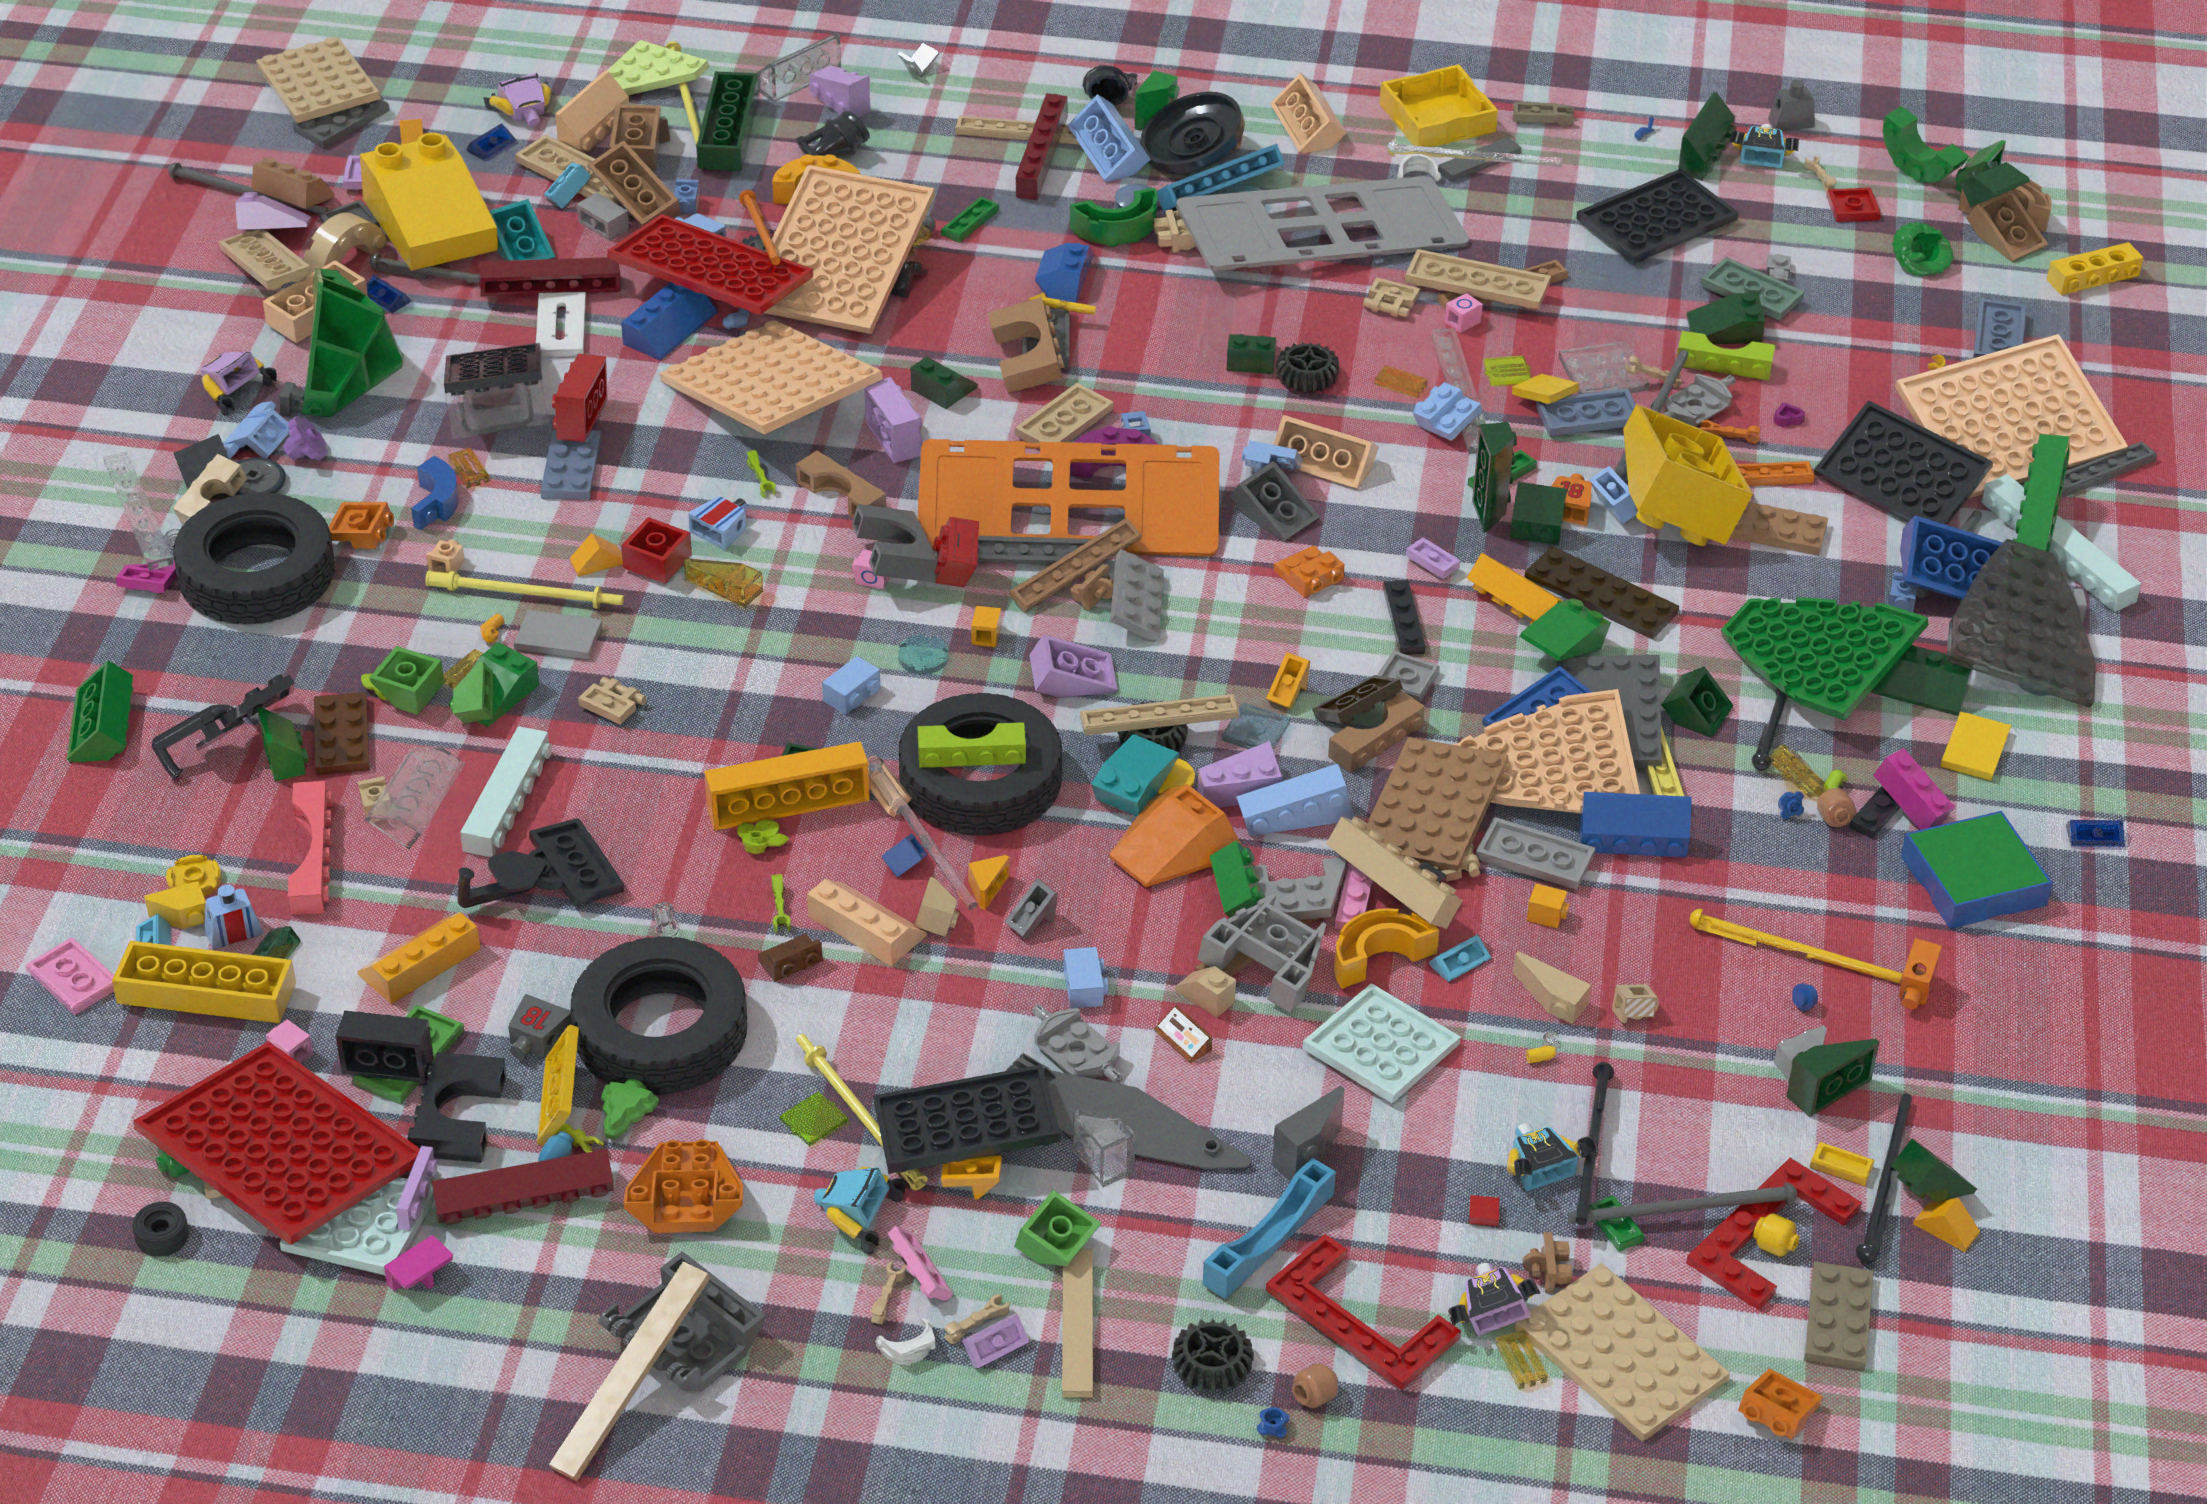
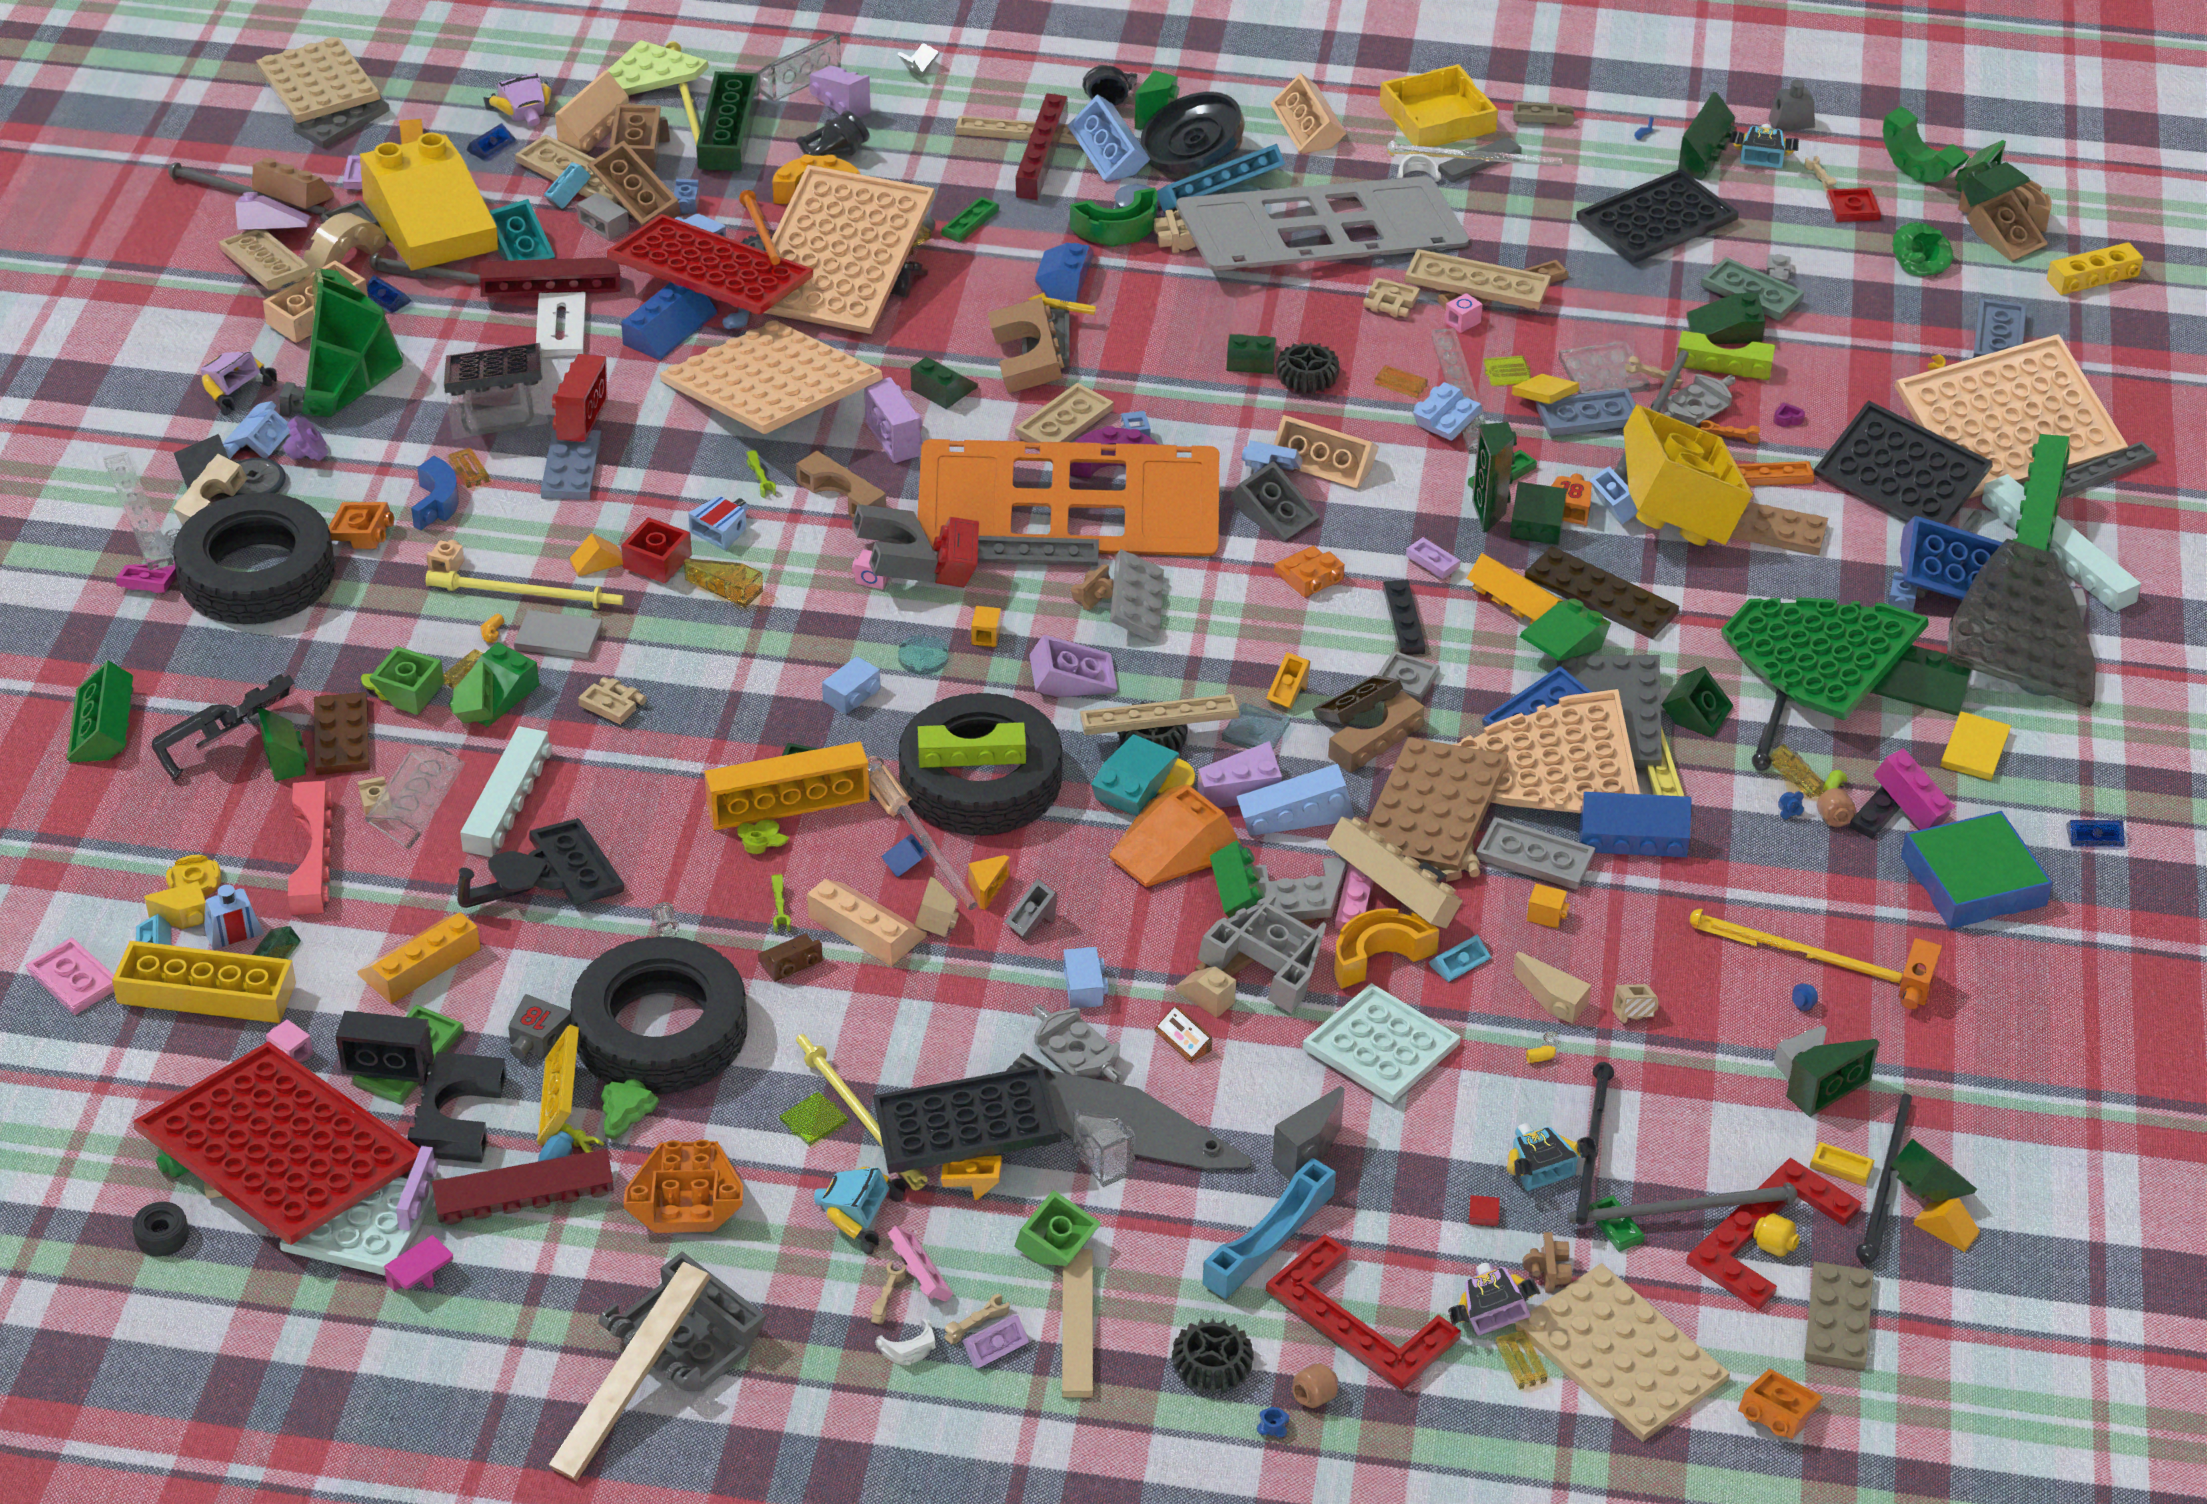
(1075, 565): medium nougat tile -> none

